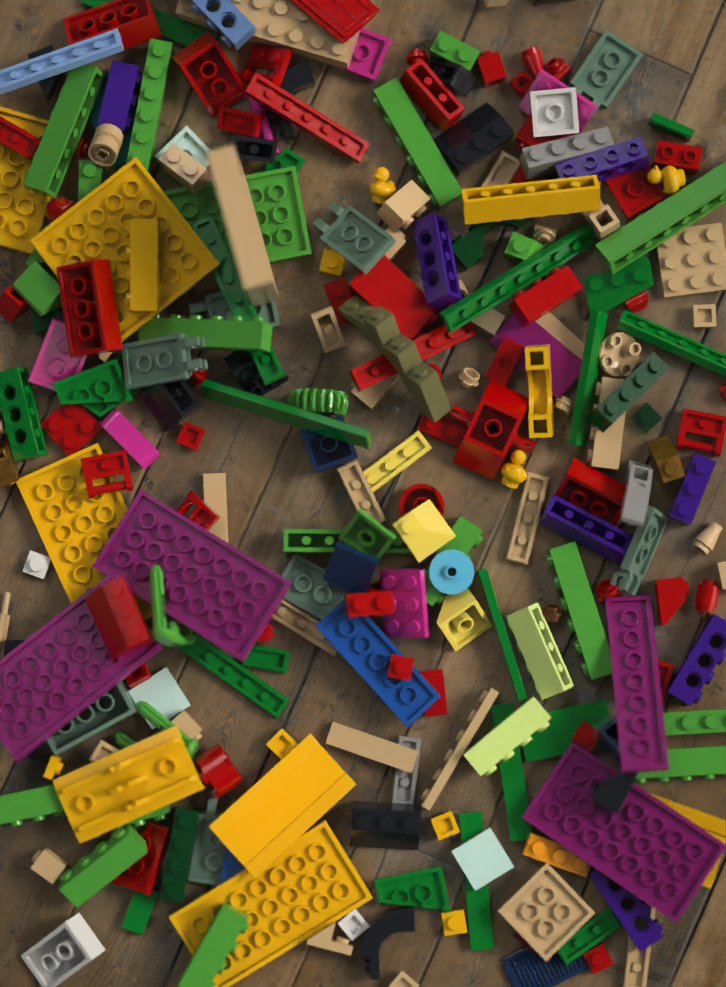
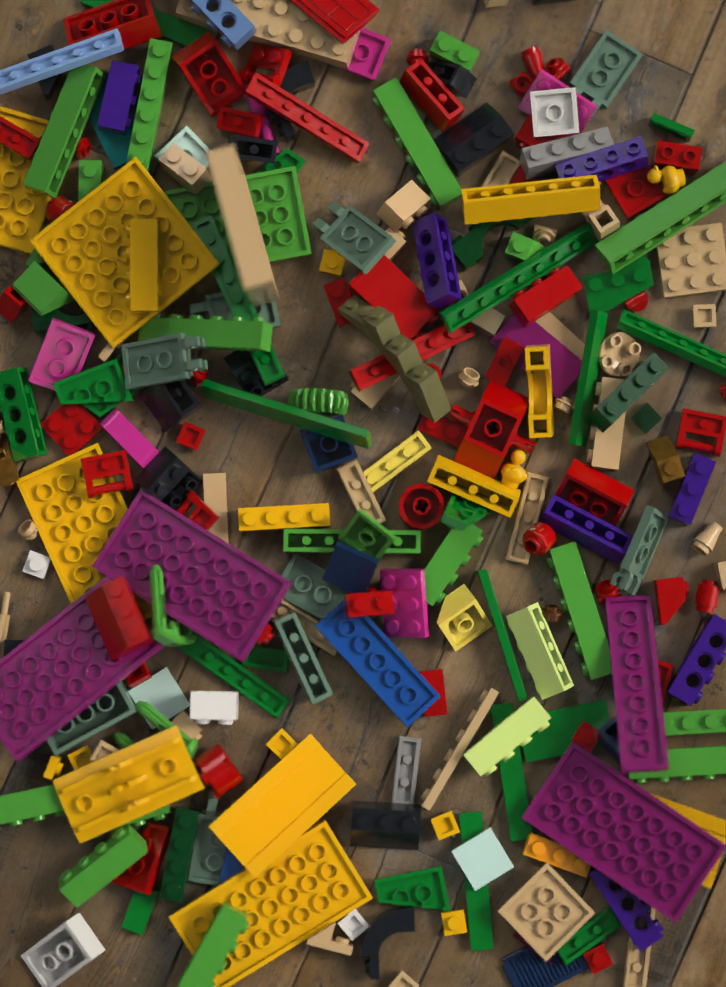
(28, 530): none -> tan plate
(48, 865): tan brick -> none
(80, 757): none -> yellow plate
(89, 307): red slope -> none
(105, 145): tan wheel -> none
(168, 479): none -> black slope
(214, 706): none -> white brick
(284, 517): none -> yellow brick
(302, 657): none -> sand green brick
(327, 329): tan slope -> none
(372, 747): tan tile -> none
(381, 190): yellow animal -> none
(400, 667): red plate -> none
(423, 530): light yellow slope -> none
(451, 584): medium azure plate -> none
(463, 513): none -> green wing
(473, 486): none -> yellow brick
(491, 68): red brick -> none
(539, 538): none -> red head
(613, 791): black slope -> none
(636, 493): light grey slope -> none

